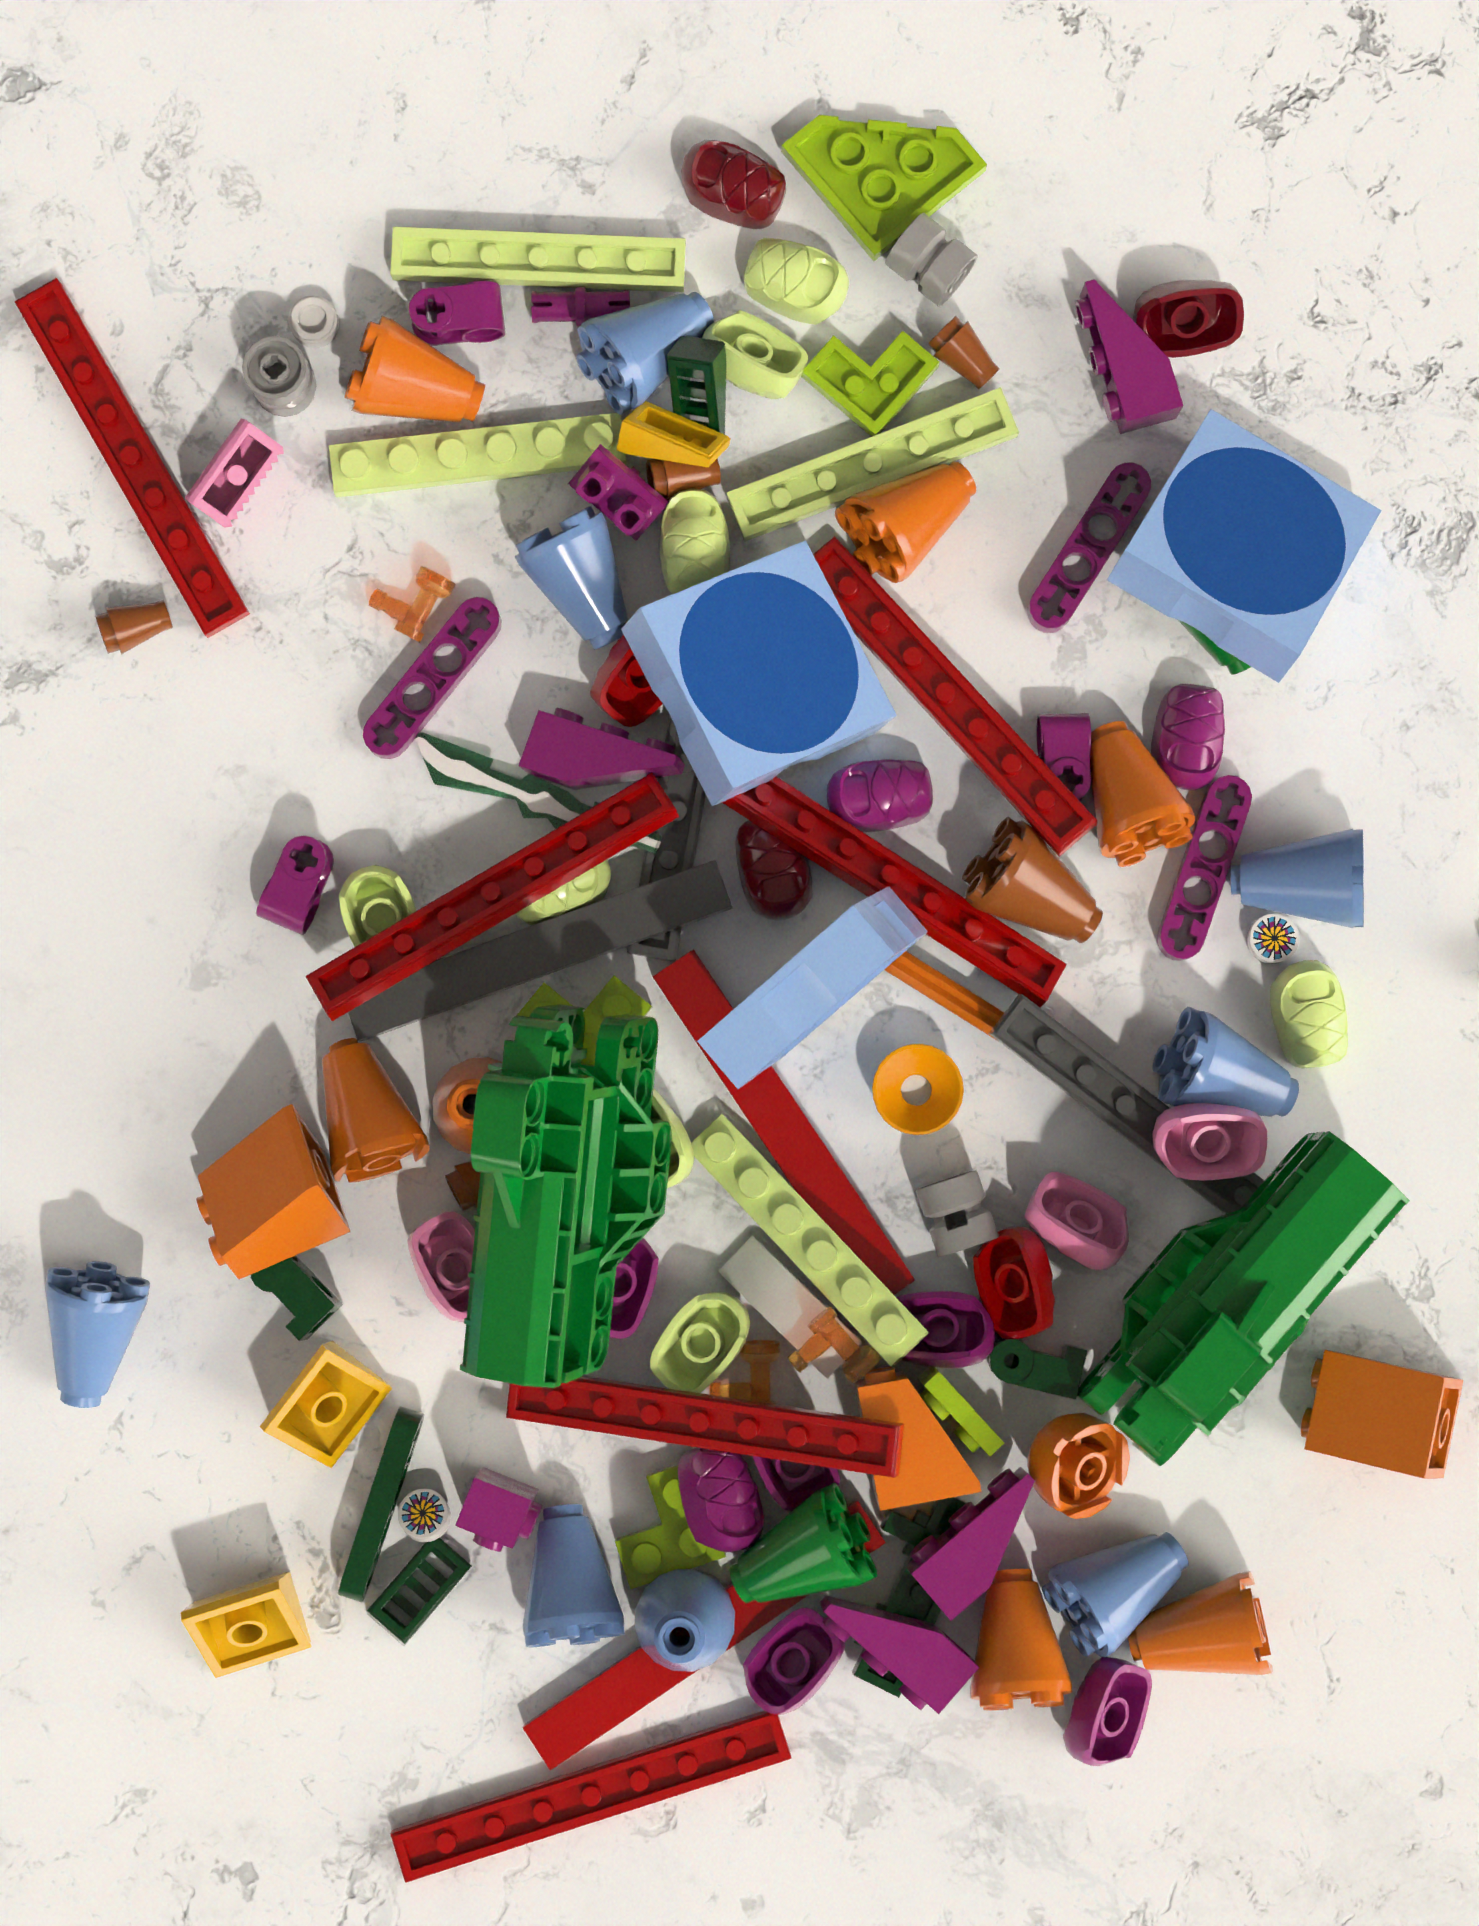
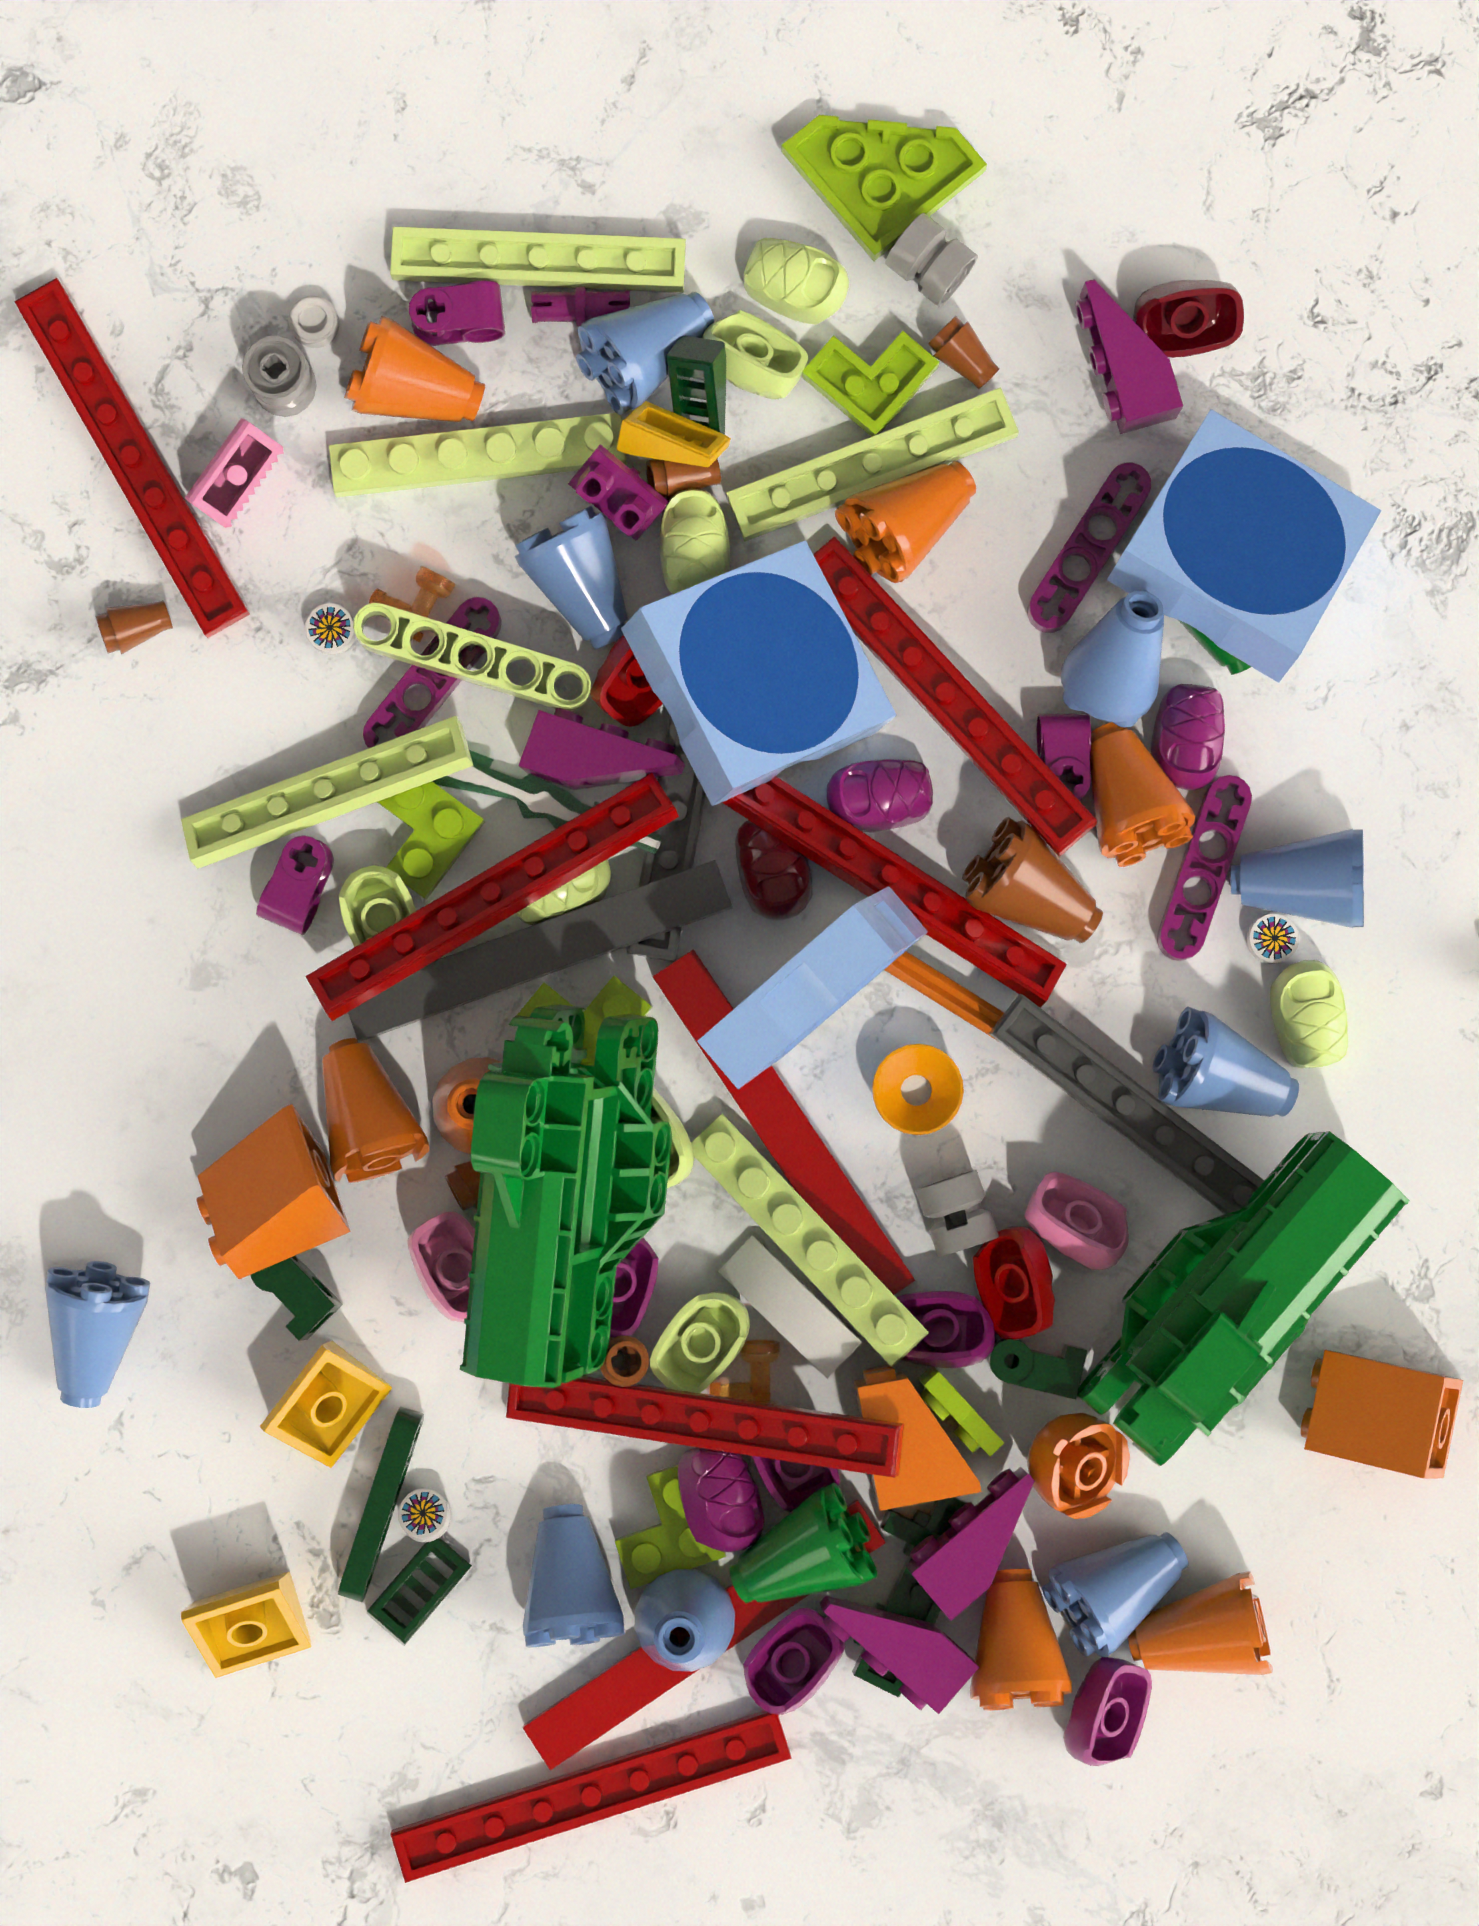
(326, 792): none -> yellowish green plate
(330, 629): none -> tile
(439, 836): none -> lime plate
(454, 639): none -> yellowish green beam
(499, 1510): magenta brick -> none
(634, 1365): none -> dark orange cone
(732, 184): dark red piece -> none
(829, 1333): clear orange piece -> none
(1117, 662): none -> medium blue cone
(1210, 1141): bright pink piece -> none

